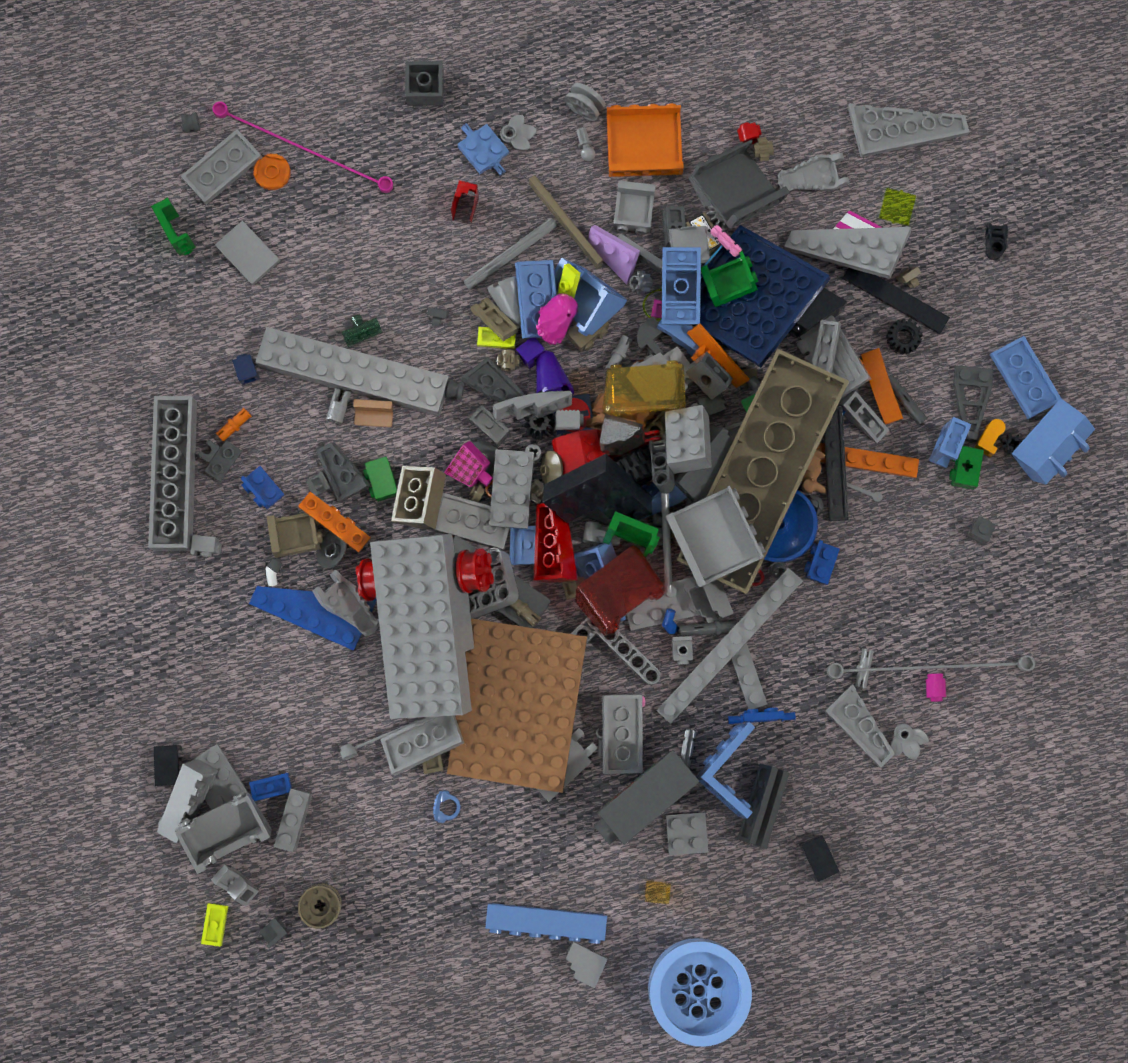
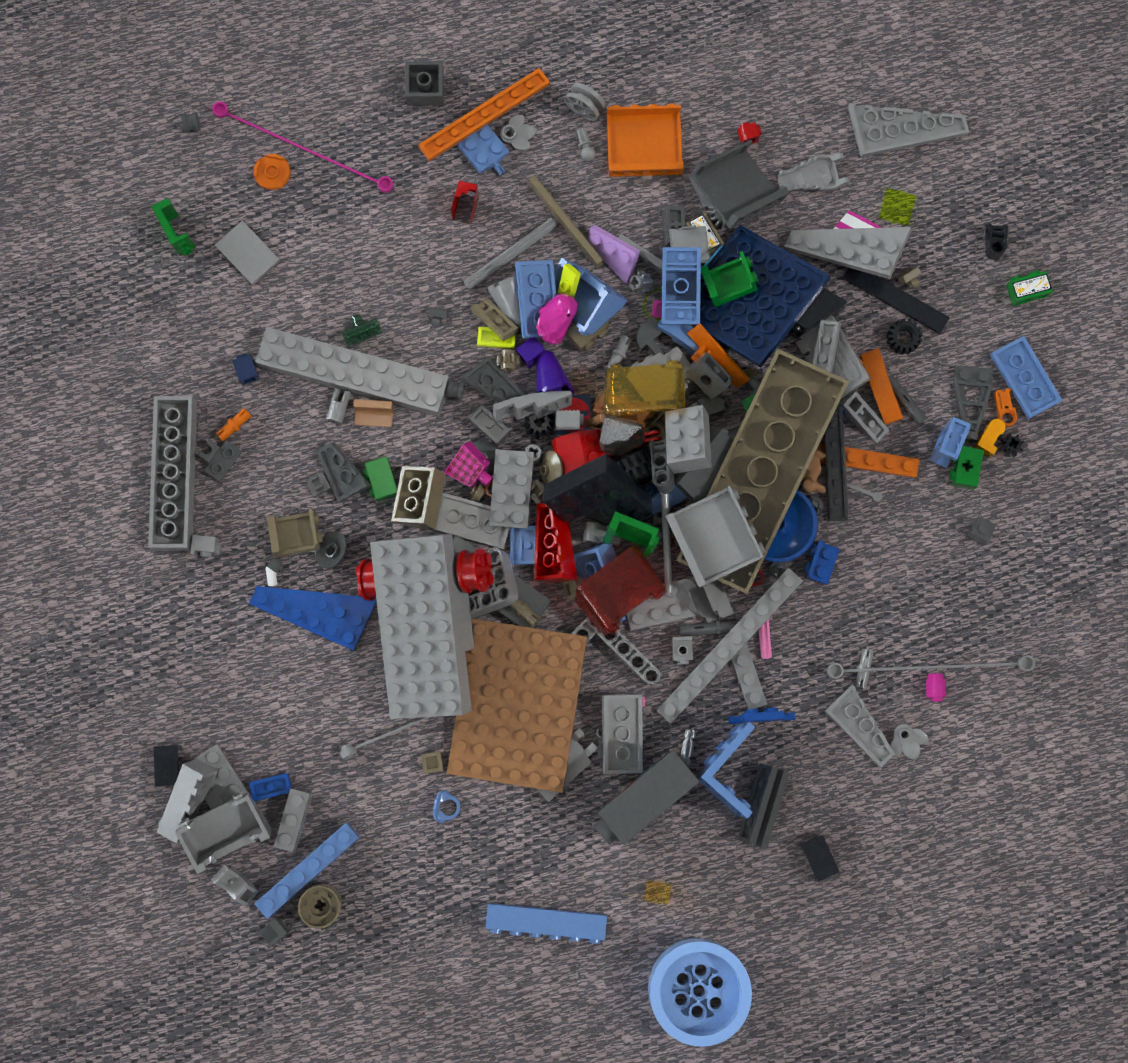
(214, 924): neon yellow plate -> none
(221, 166): light grey plate -> none
(263, 487): blue bracket -> none
(307, 870): none -> medium blue brick
(332, 520): orange bracket -> none
(344, 602): light grey animal -> none
(421, 742): light grey plate -> none
(484, 114): none -> orange plate
(585, 963): light grey piece -> none
(634, 207): light grey panel -> none
(668, 623): blue arm -> none
(687, 833): light grey plate -> none
(726, 240): bright pink axle -> none
(763, 149): dark tan gear -> none
(765, 641): none -> bright pink axle
(1004, 406): none -> orange piece
(1029, 288): none -> brick
(1053, 442): medium blue piece -> none

